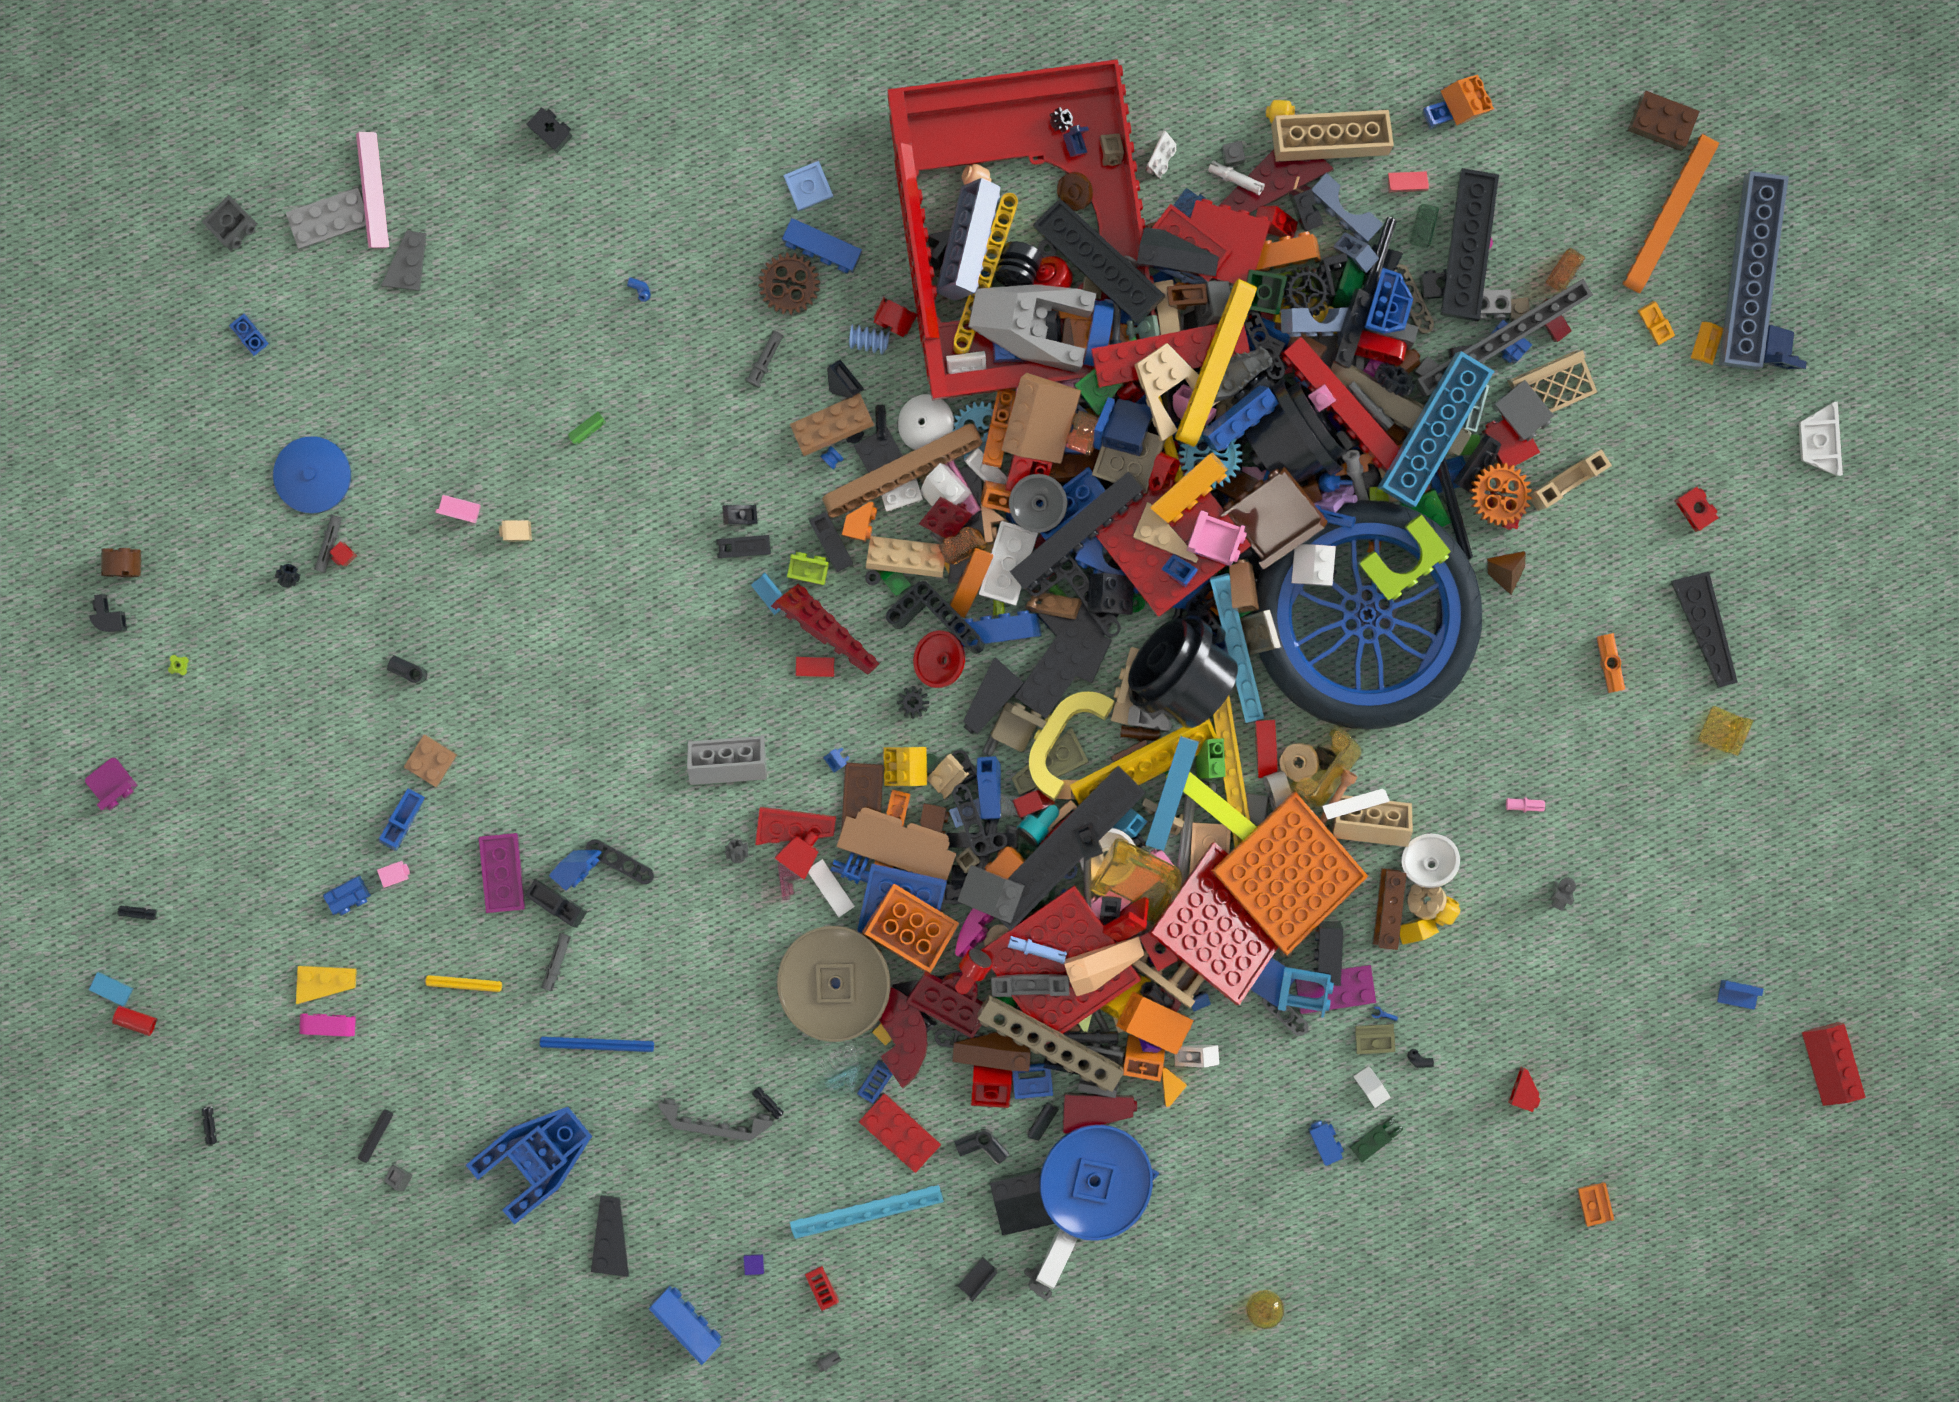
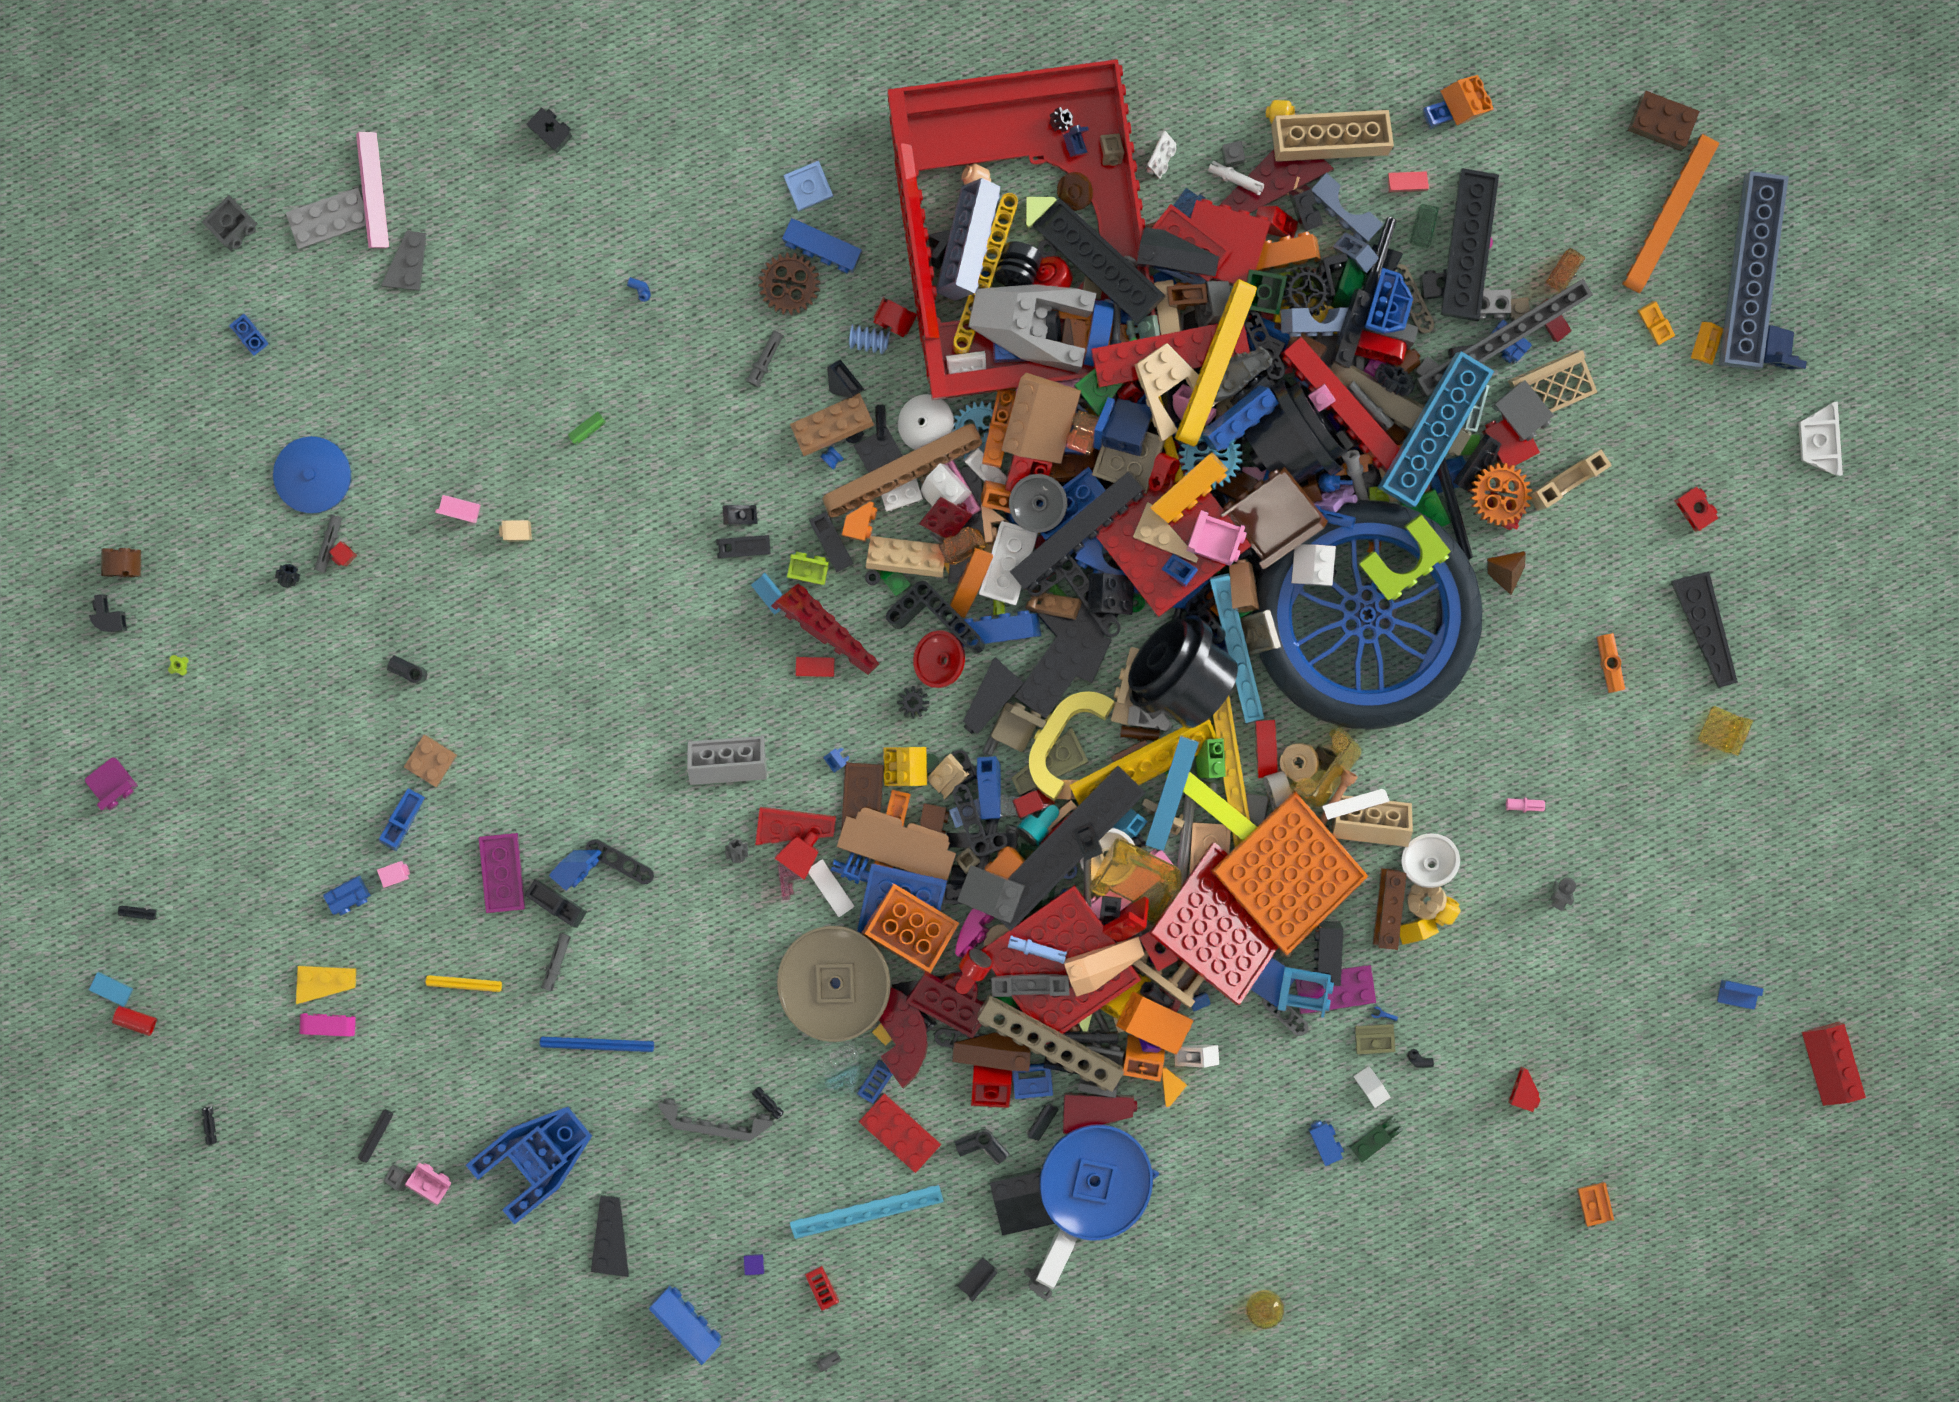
(428, 1183): none -> bright pink bracket
(1036, 208): none -> yellowish green slope

